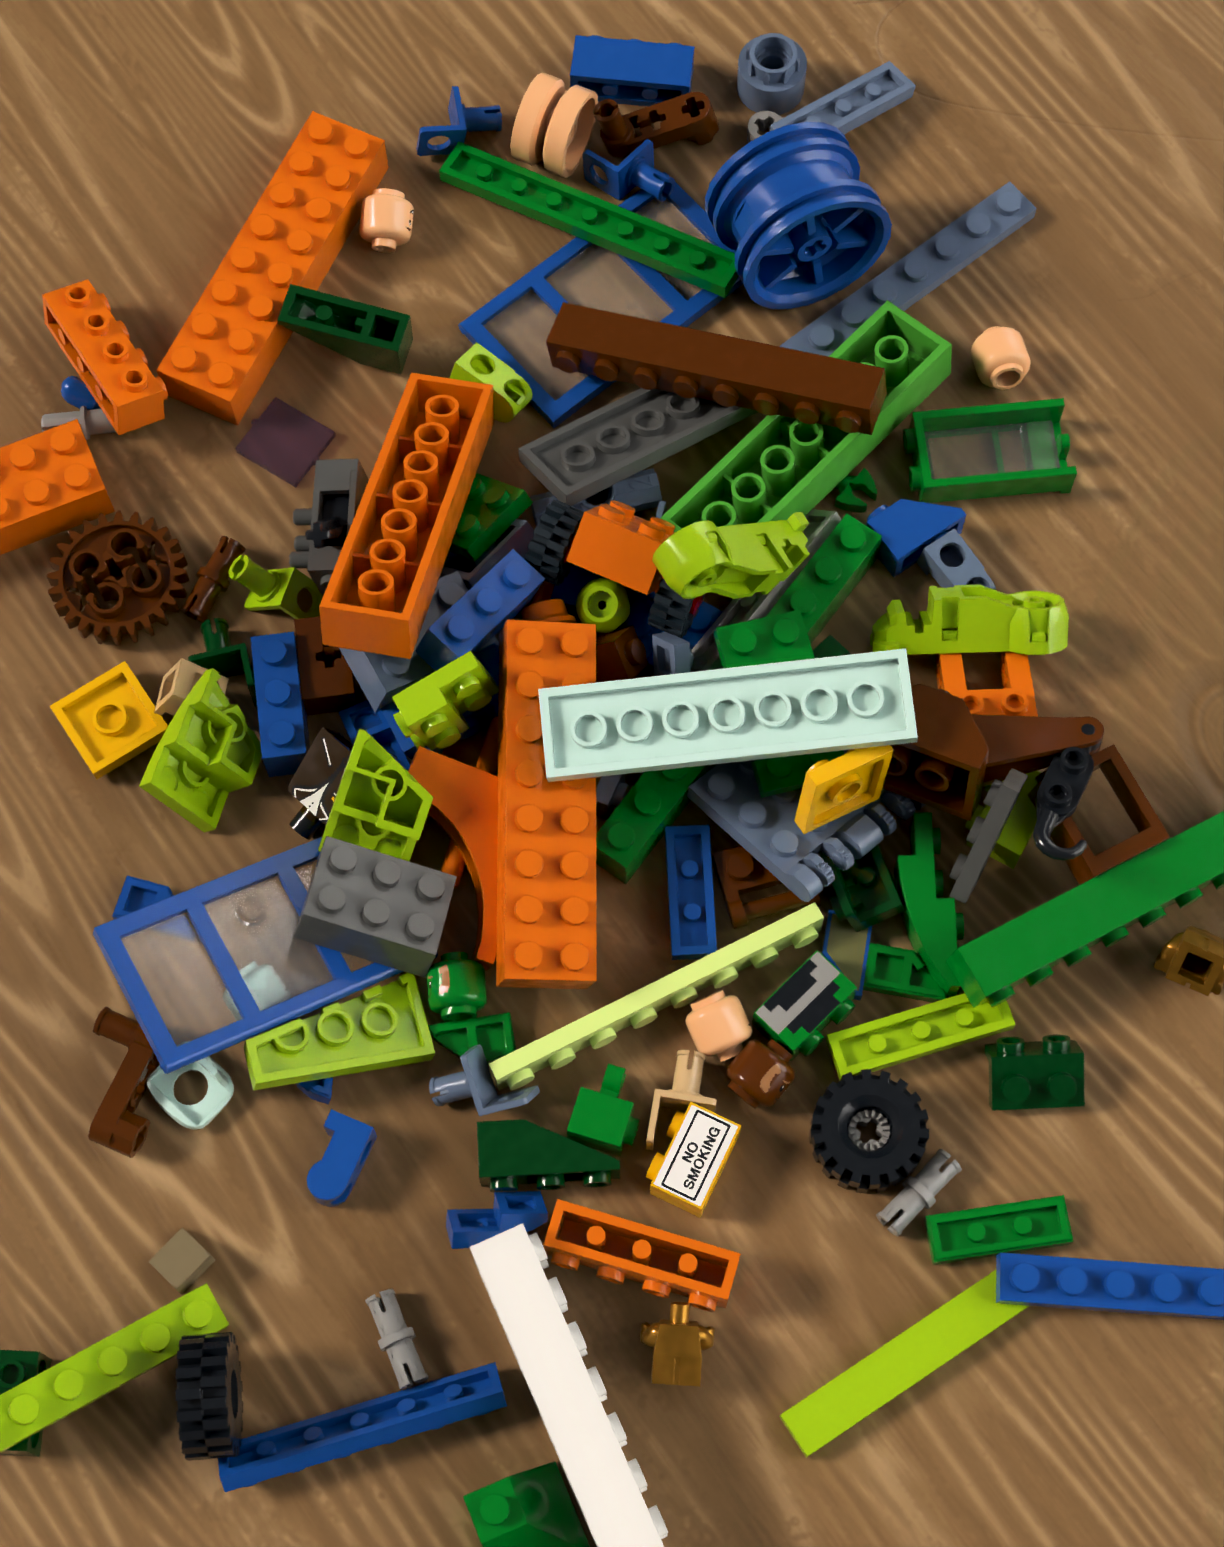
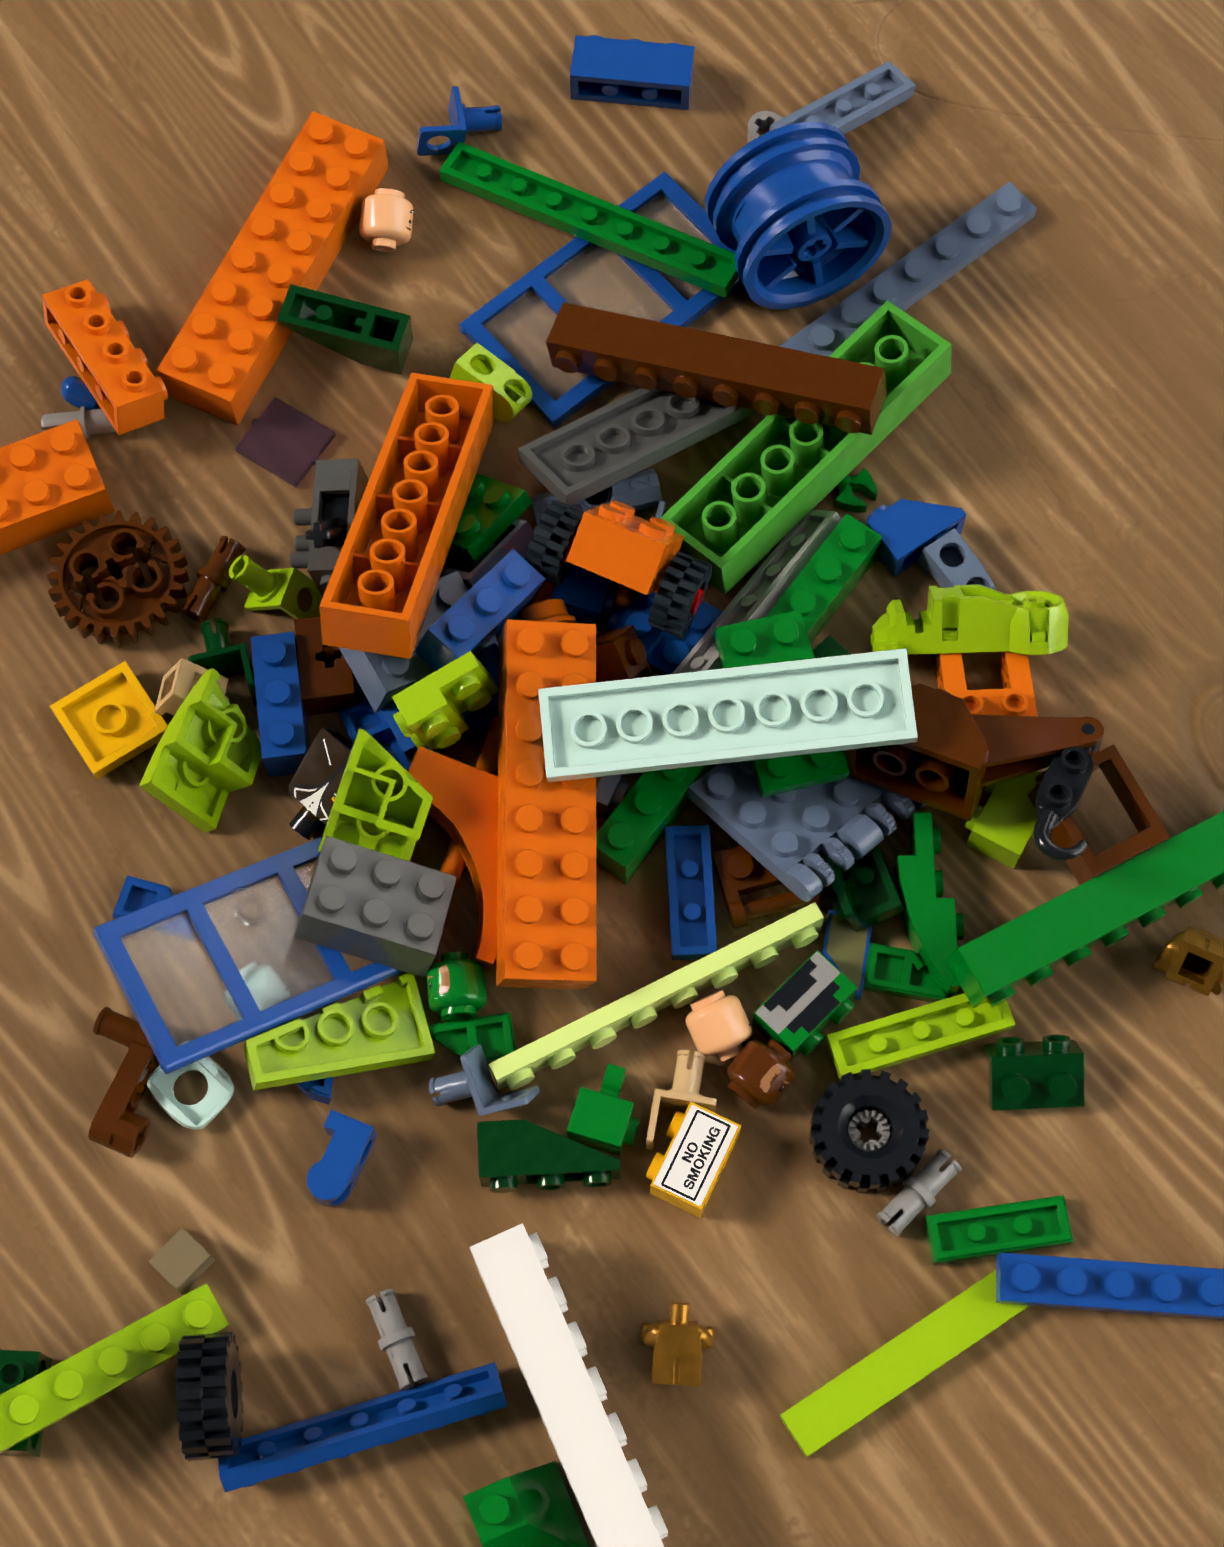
(509, 1209): blue slope -> none
(553, 125): light nougat wheel -> none
(616, 600): lime plate -> none
(632, 172): blue bracket -> none
(640, 1254): orange brick -> none
(671, 654): sand blue plate -> none
(680, 117): reddish brown beam -> none
(733, 557): lime piece -> none
(771, 73): sand blue piece -> none
(842, 785): yellow plate -> none
(985, 834): dark grey plate -> none
(988, 451): door -> none
(1000, 357): light nougat head -> none

